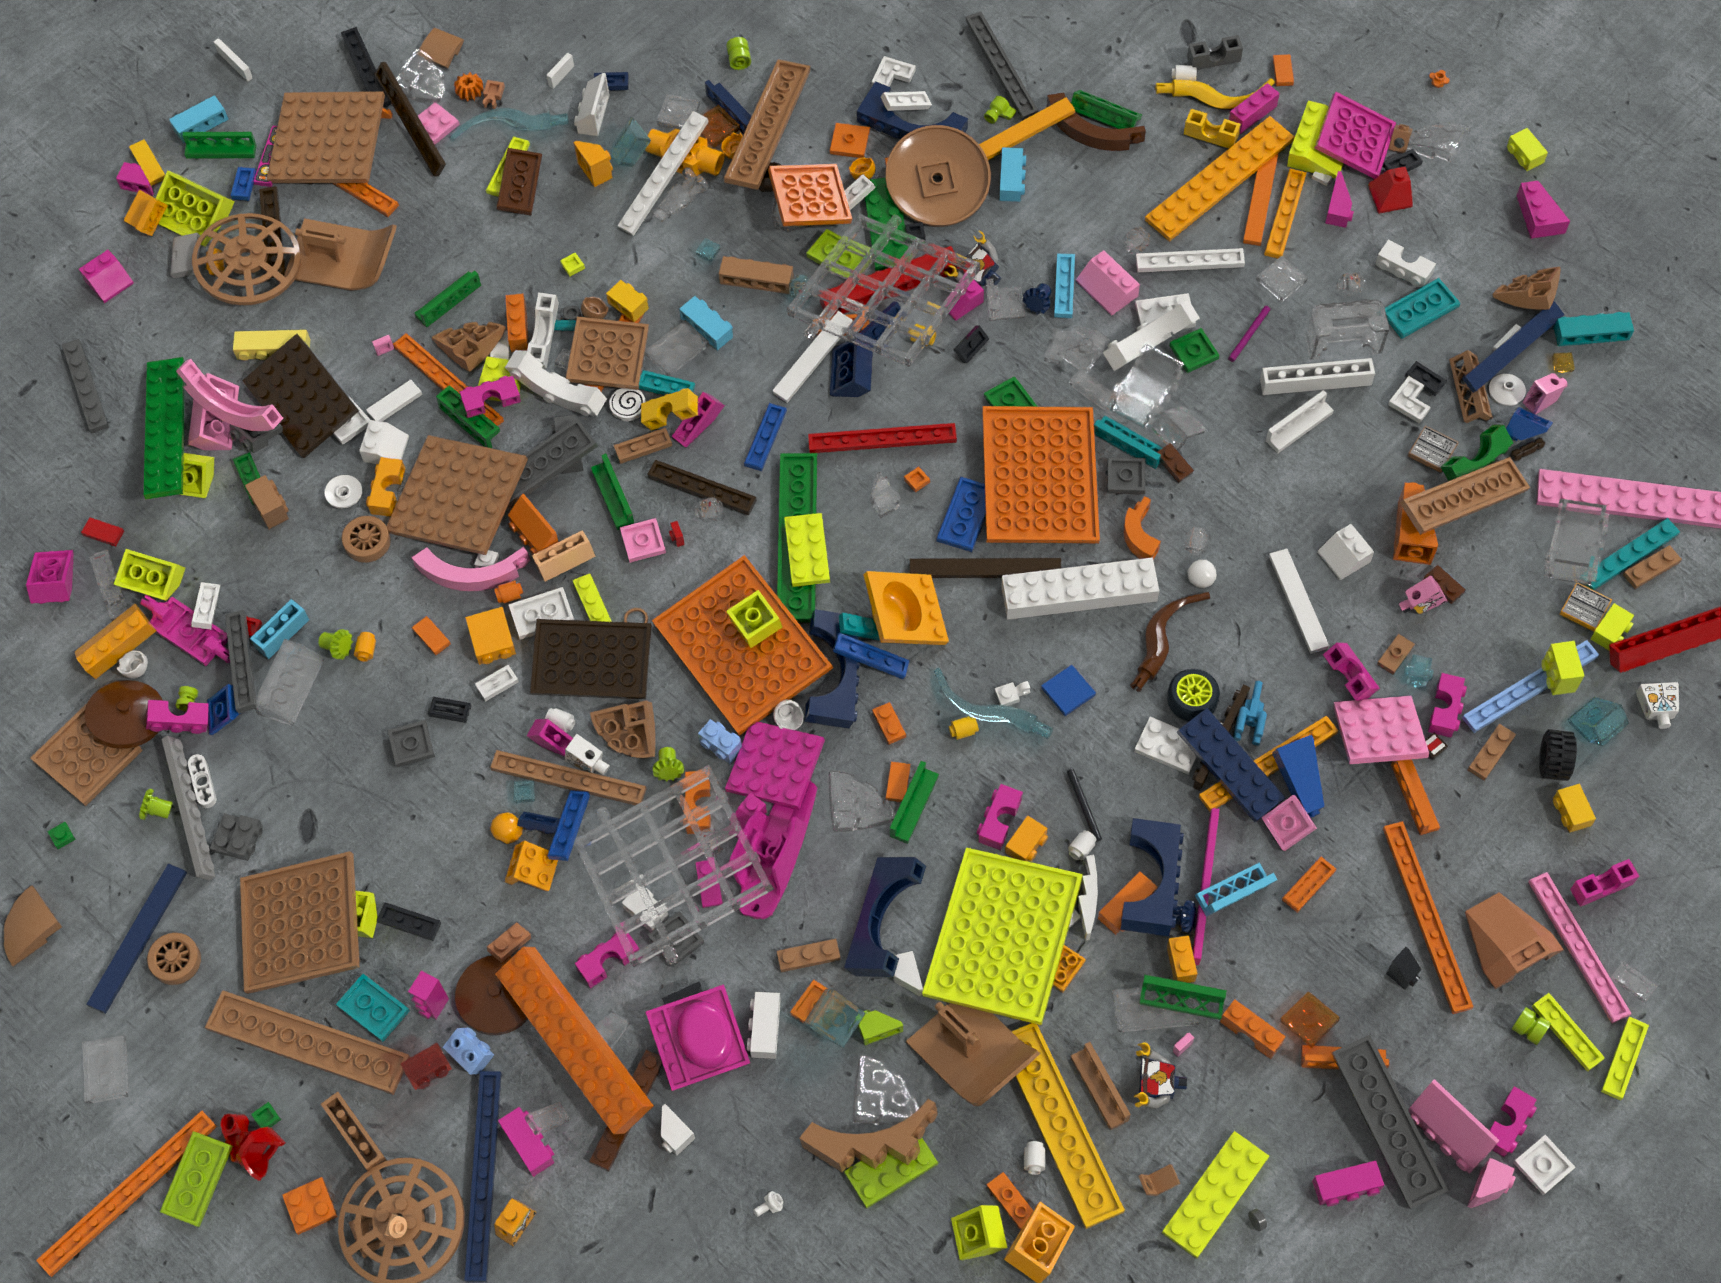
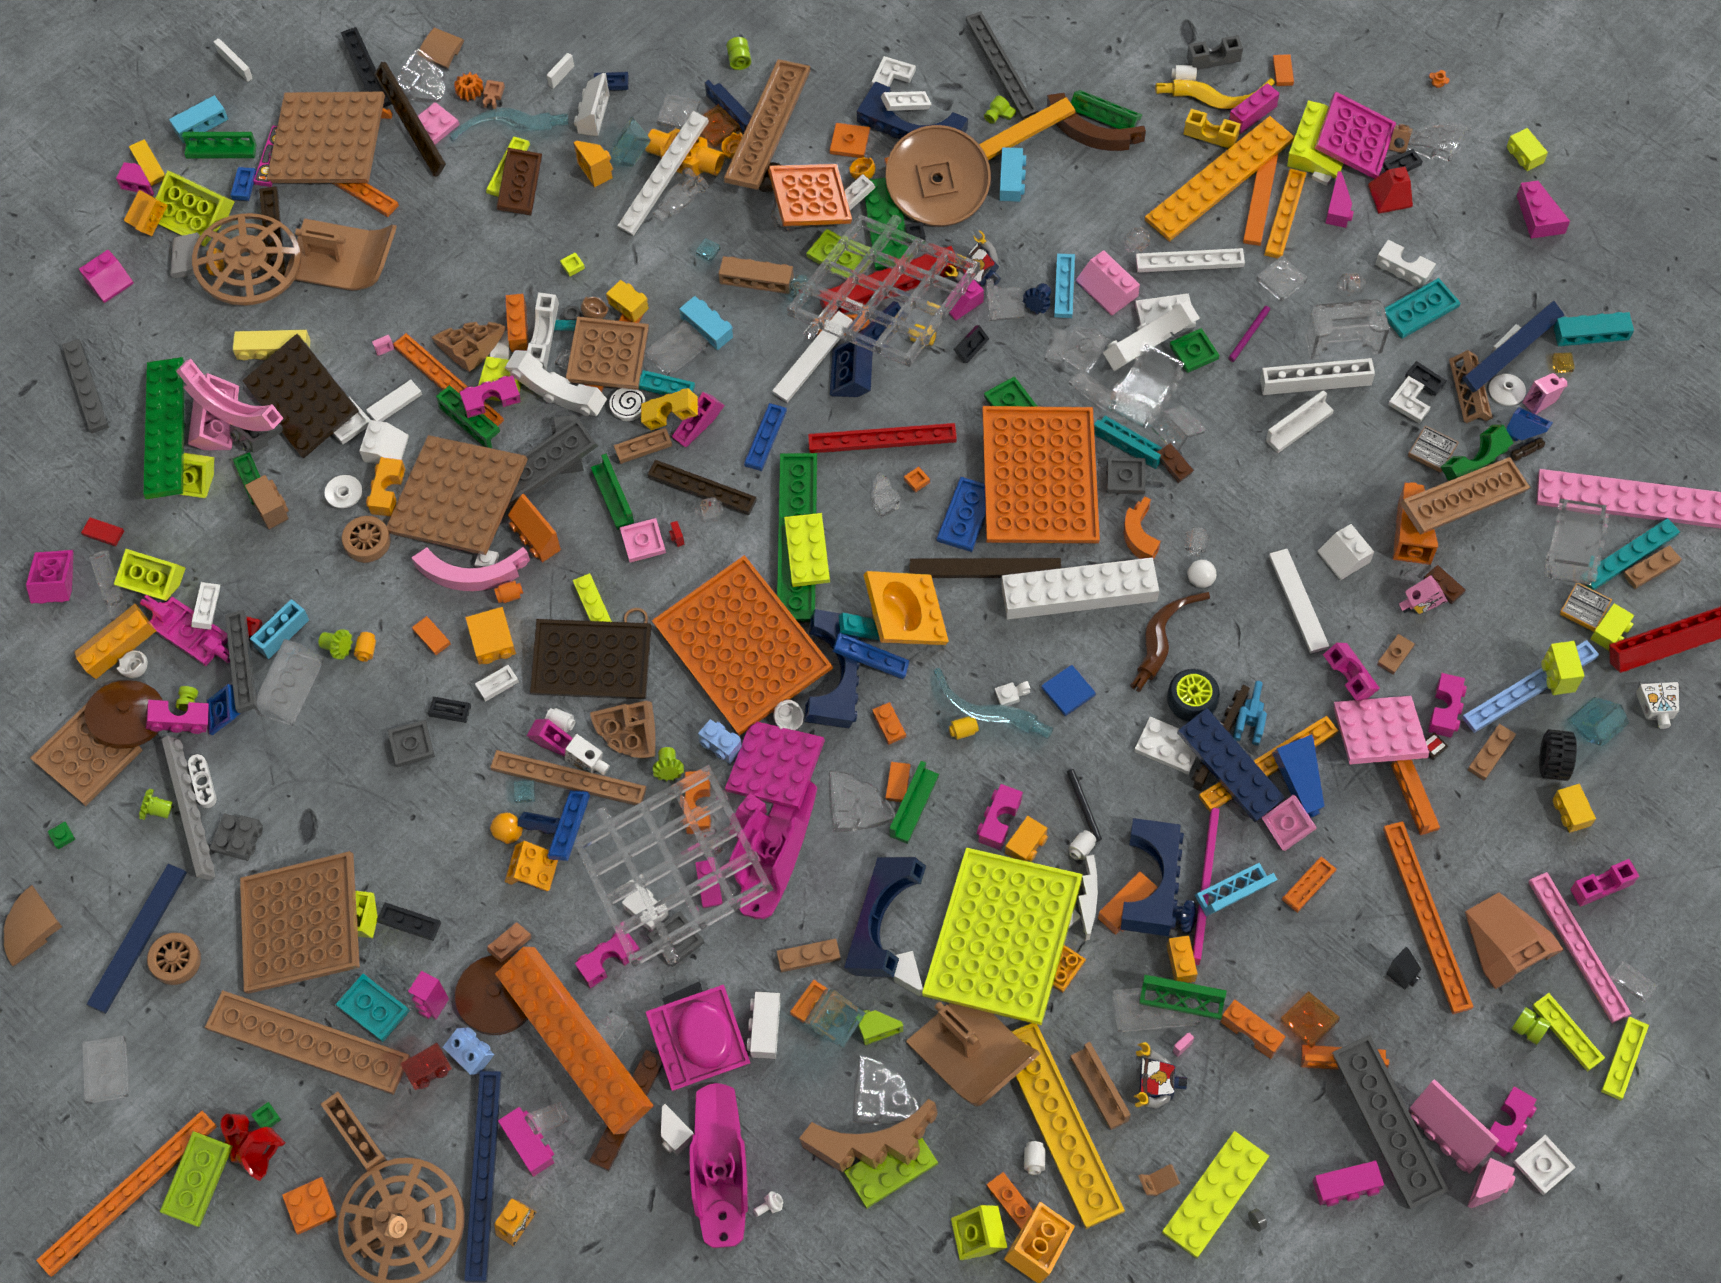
(448, 298): green fence -> none
(542, 606): white plate -> none
(563, 556): light nougat brick -> none
(718, 1166): none -> dark pink piece
(754, 619): neon yellow brick -> none
(1419, 671): clear light blue brick -> none
(1531, 292): medium nougat brick -> none

